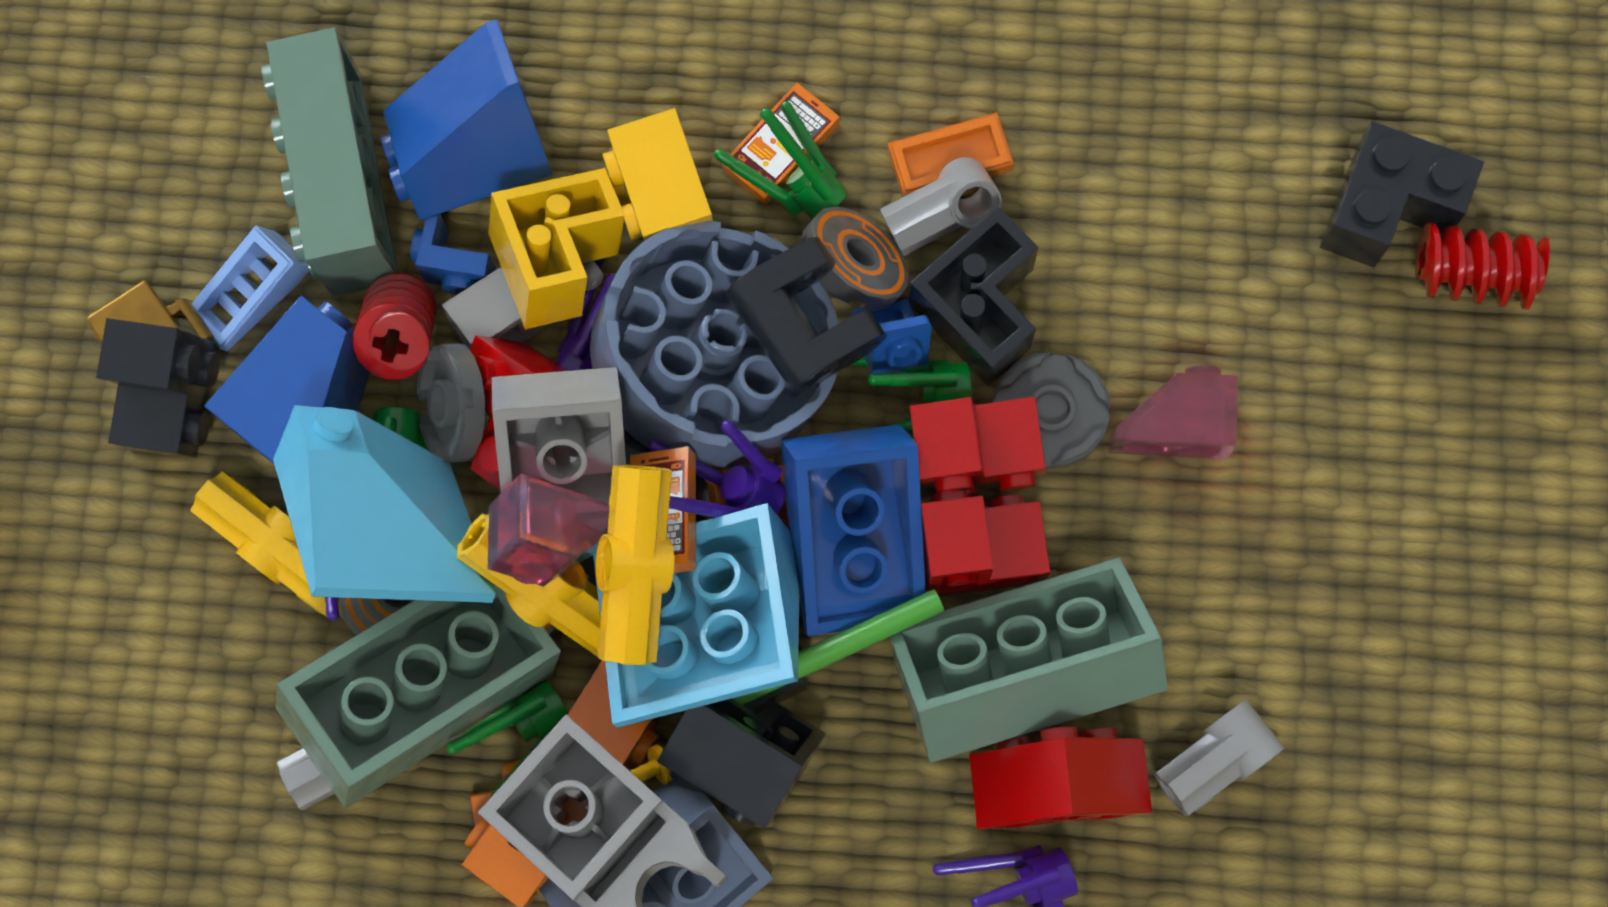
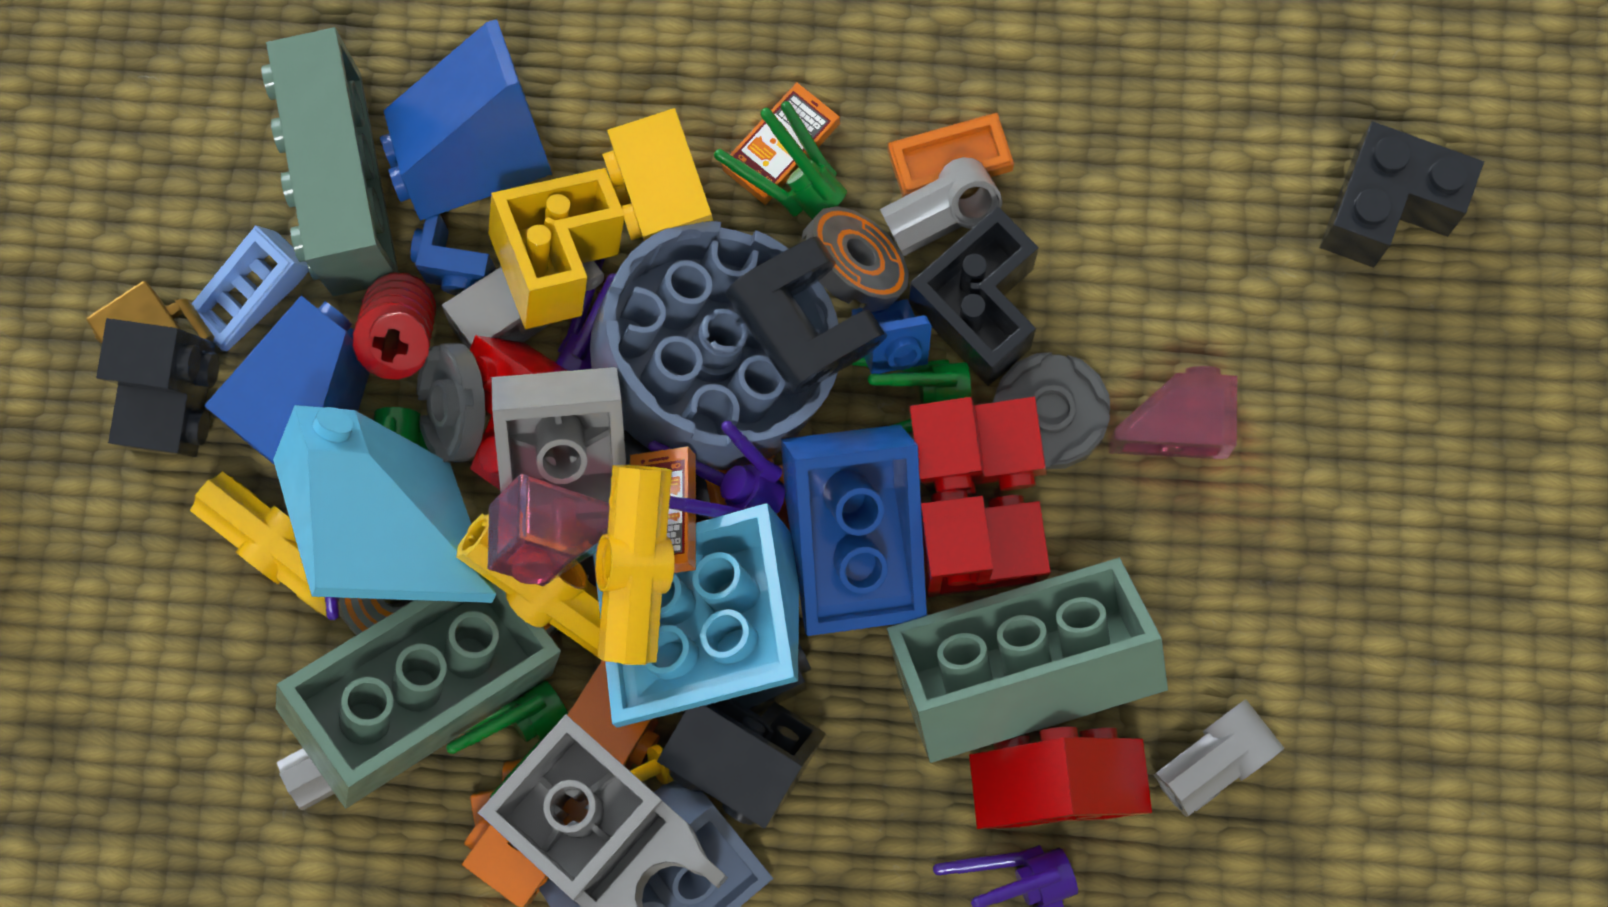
(861, 637): bright green bar -> none
(1482, 263): red piece -> none

